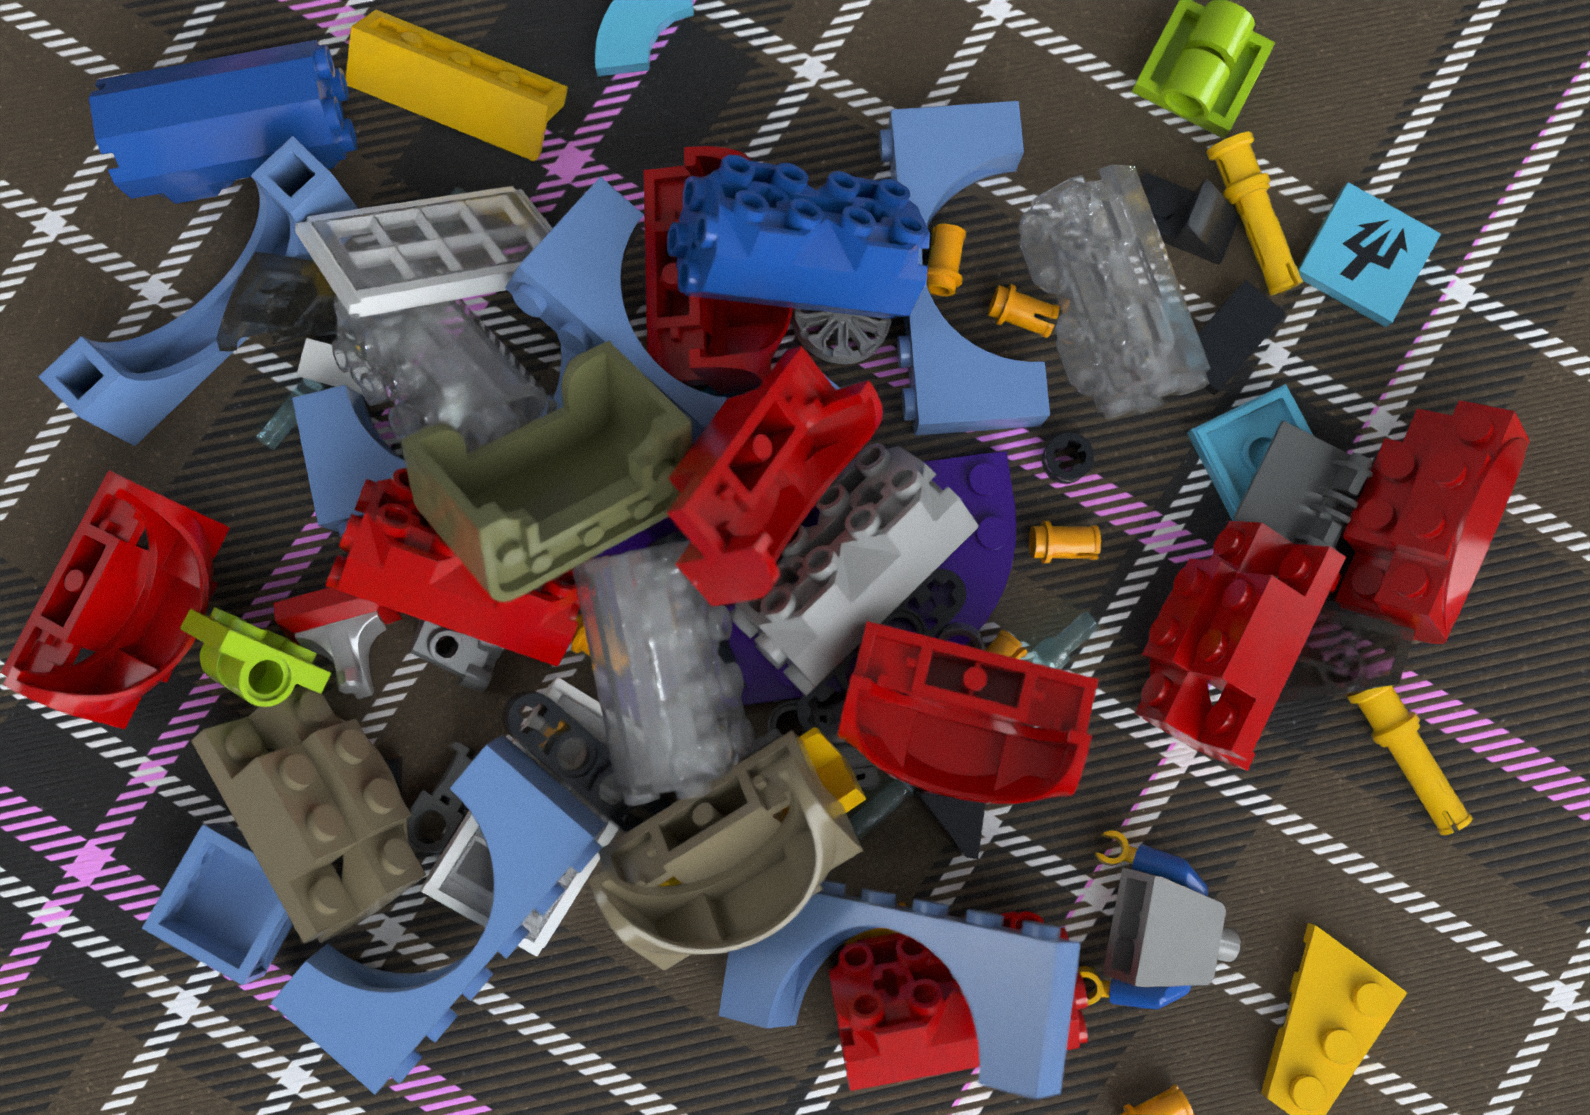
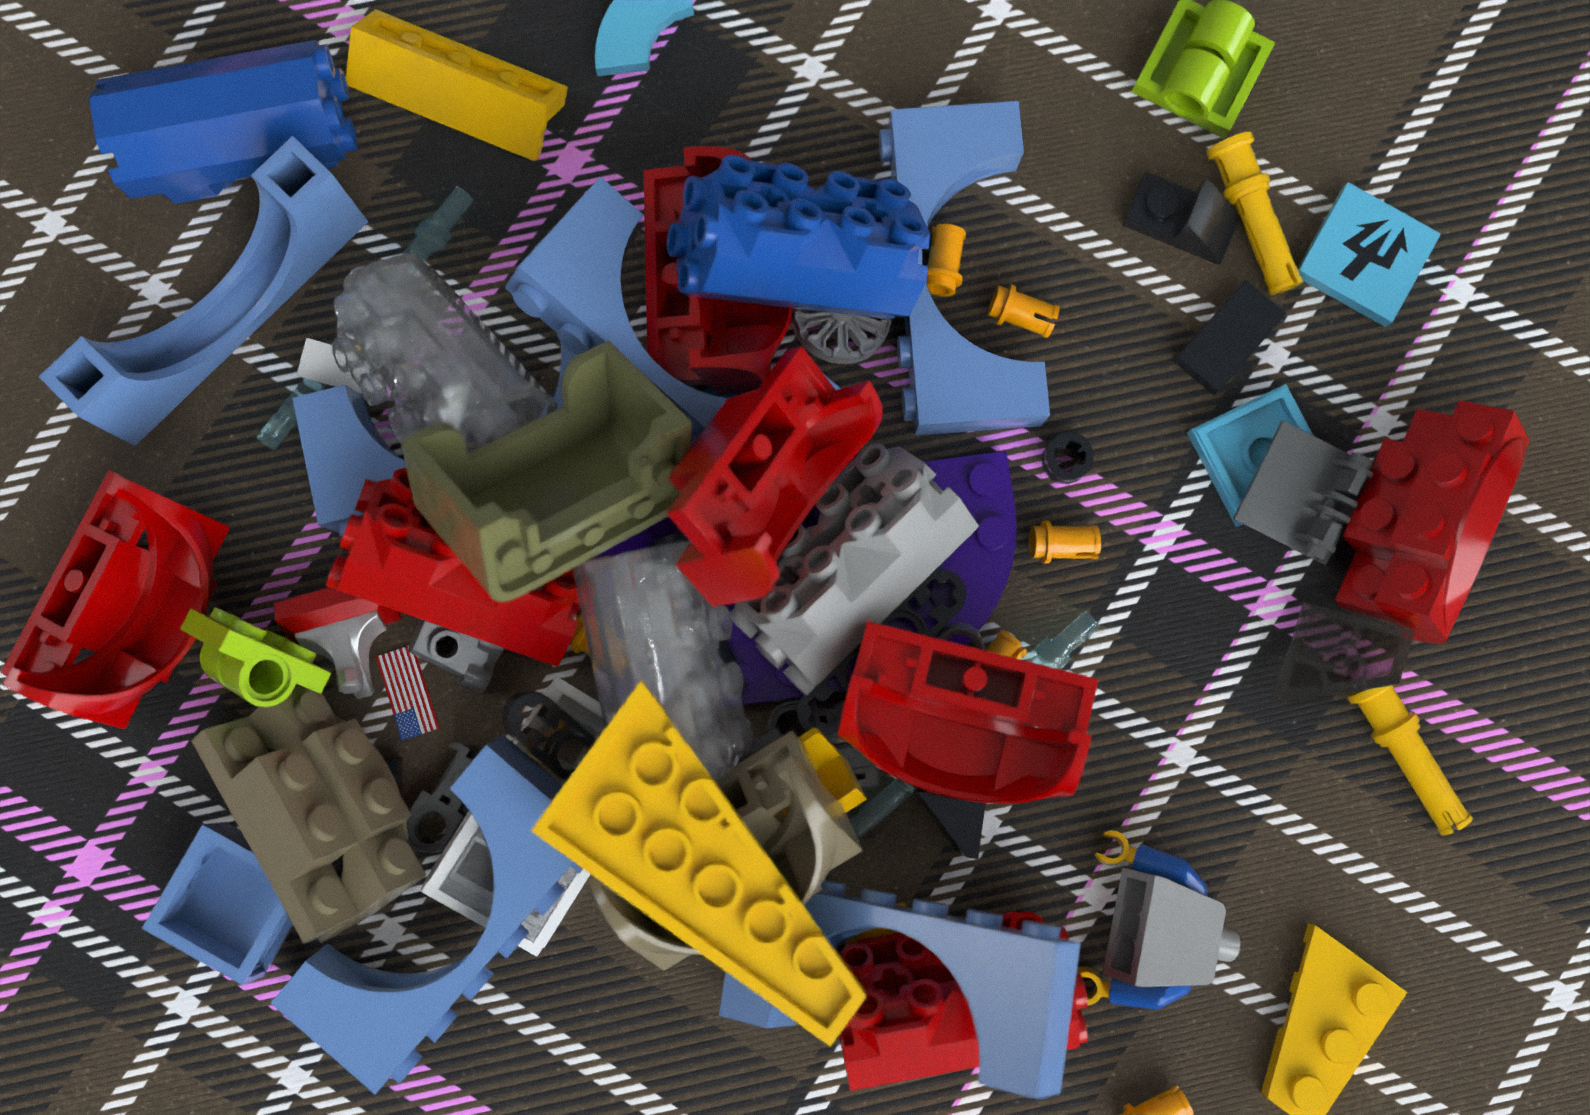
(278, 298): clear smoke slope -> none
(407, 693): none -> sticker
(423, 248): clear piece -> none
(674, 846): none -> yellow wing
(1121, 305): clear brick -> none
(1237, 632): red piece -> none

